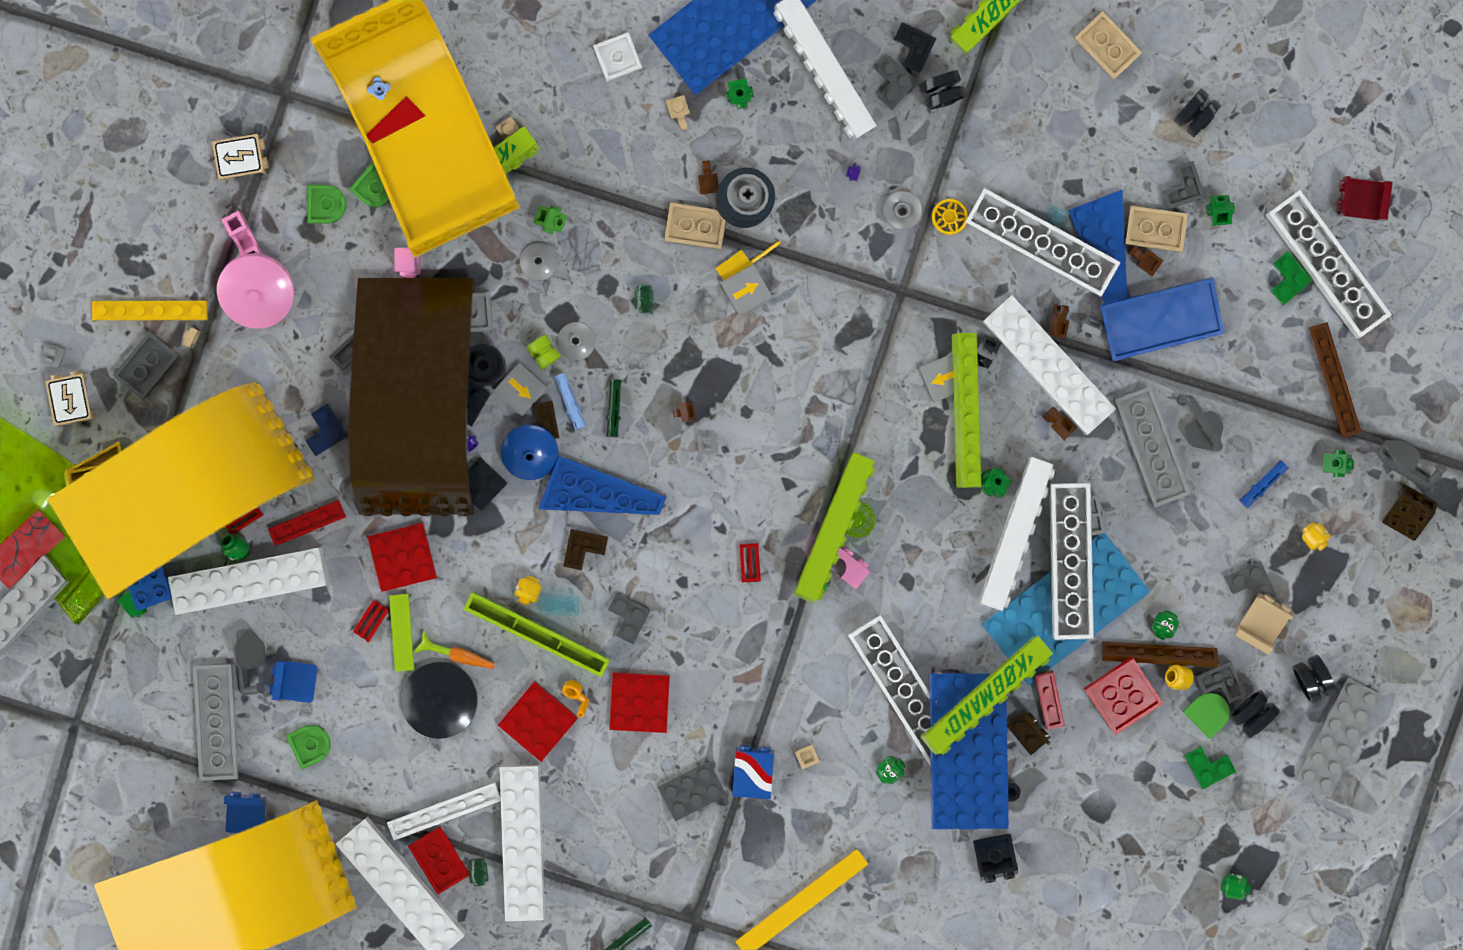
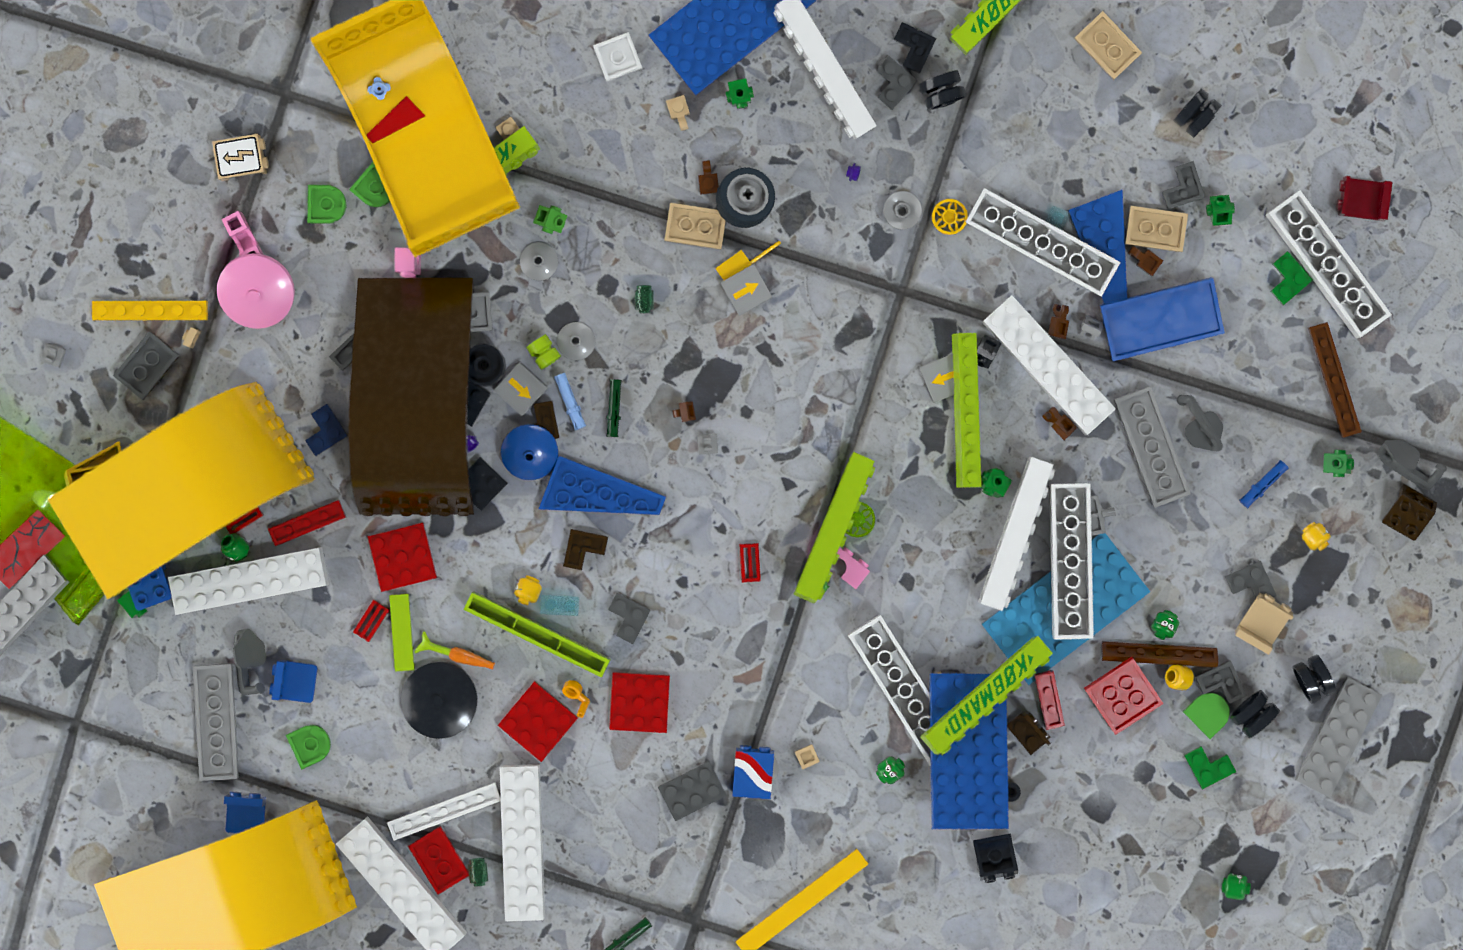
(69, 399): panel -> none

